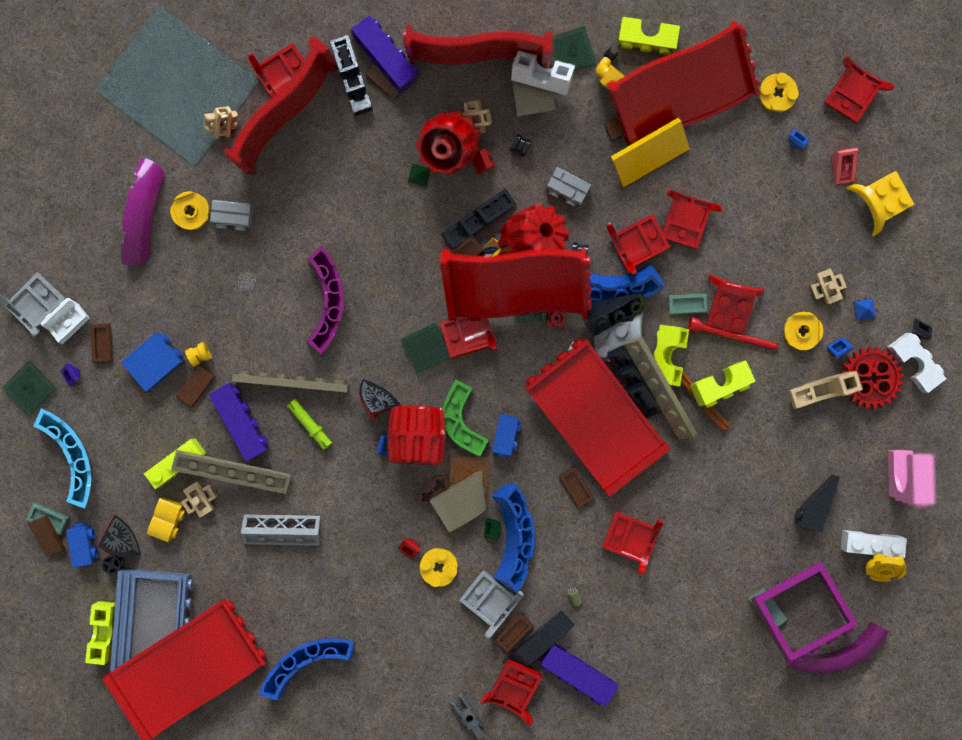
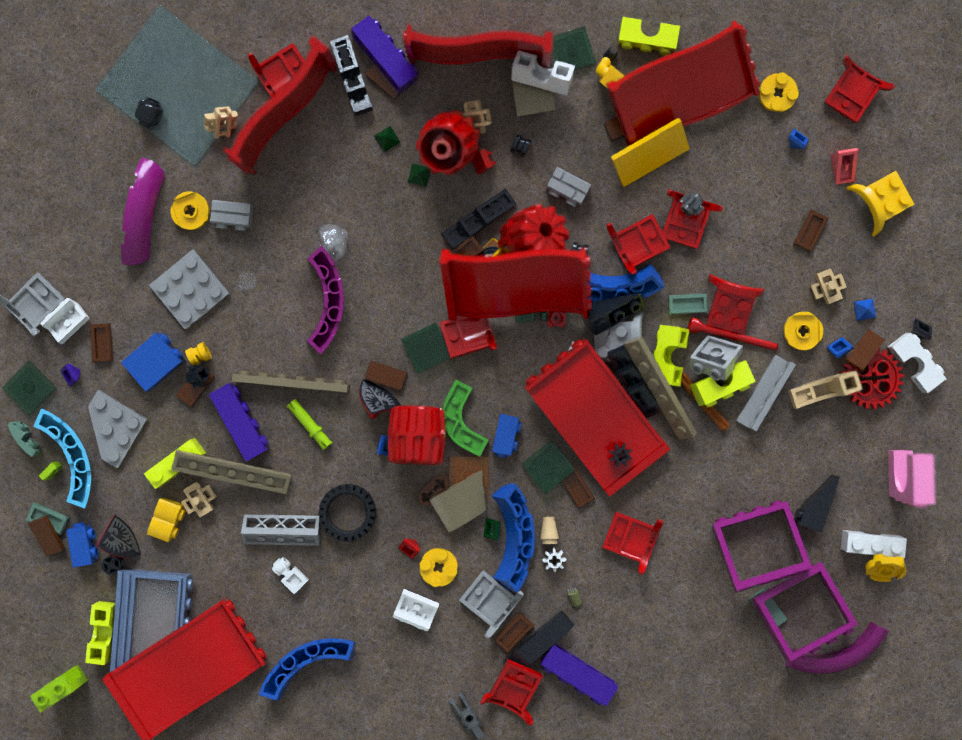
(21, 433): none -> sand green slope
(51, 470): none -> lime tile
(59, 688): none -> lime panel
(114, 427): none -> light grey plate
(148, 112): none -> black head
(189, 289): none -> light grey plate
(197, 375): none -> black gear
(293, 579): none -> white plate
(333, 240): none -> clear cylinder
(337, 533): none -> black tyre
(386, 375): none -> reddish brown tile
(387, 139): none -> dark green slope
(415, 610): none -> white bracket
(548, 467): none -> clear green plate
(549, 531): none -> tan cone
(558, 563): none -> white gear
(621, 460): none -> black gear
(691, 204): none -> dark grey gear
(715, 357): none -> light grey plate
(759, 511): none -> magenta window
(765, 393): none -> light grey fence
(810, 230): none -> reddish brown tile
(865, 350): none -> reddish brown tile

